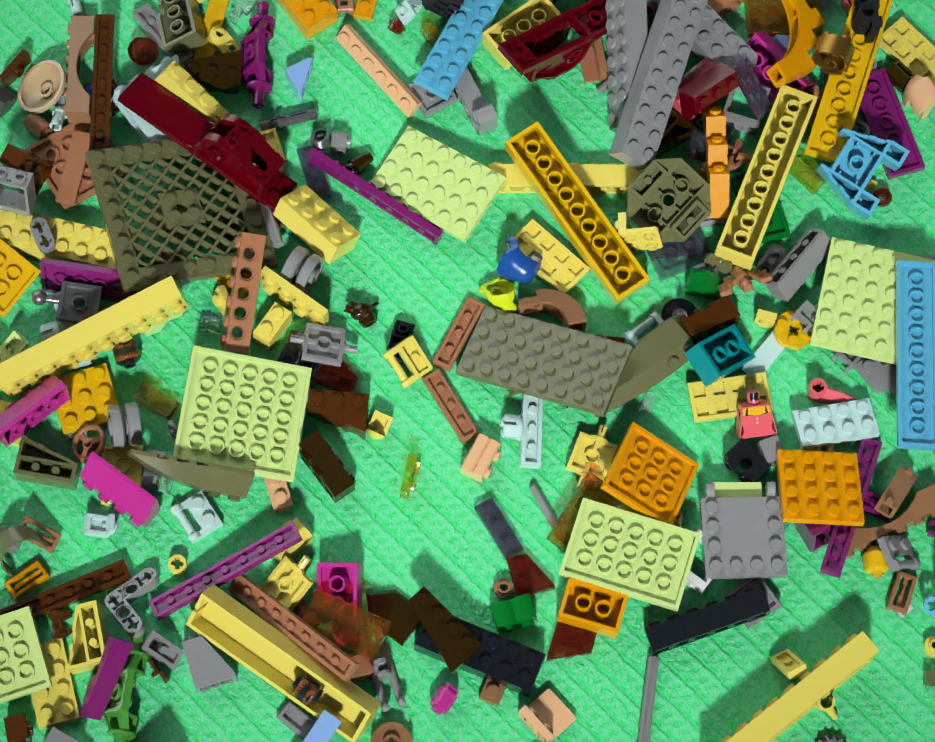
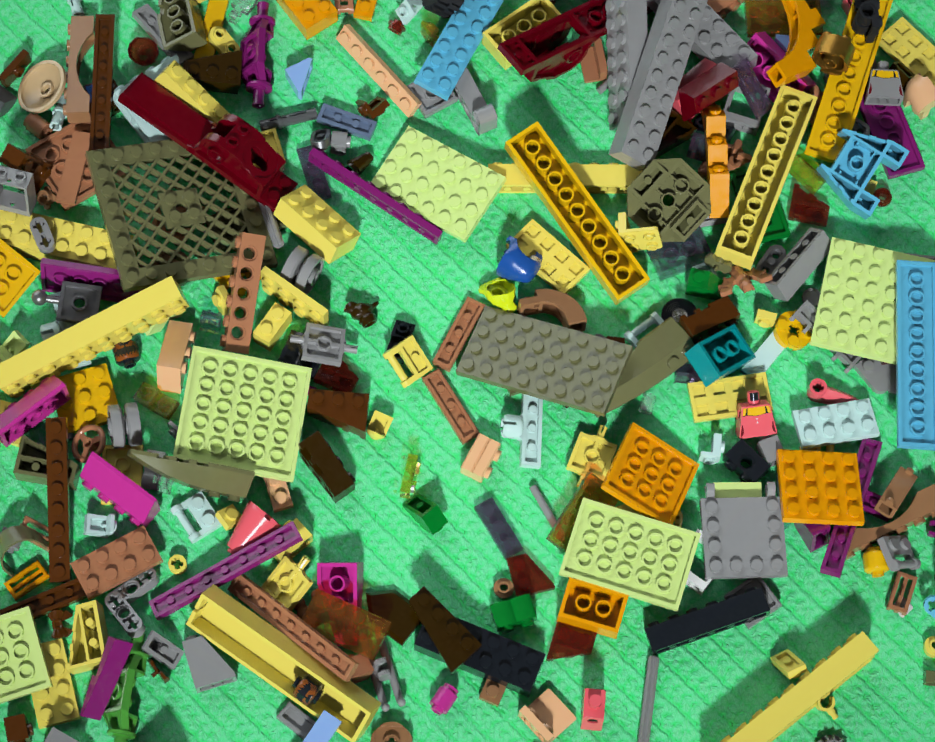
(46, 197): none -> medium nougat plate
(58, 499): none -> reddish brown plate
(116, 562): none -> nougat plate
(174, 356): none -> light nougat wedge
(228, 517): none -> light yellow plate
(251, 527): none -> coral cone
(346, 122): none -> sand blue plate
(374, 108): none -> reddish brown bracket
(425, 513): none -> green slope
(593, 708): none -> coral torso
(686, 374): none -> panel
(717, 448): none -> light aqua bracket
(807, 208): none -> clear red wing
(812, 296): none -> light grey piece
(884, 86): none -> light grey torso

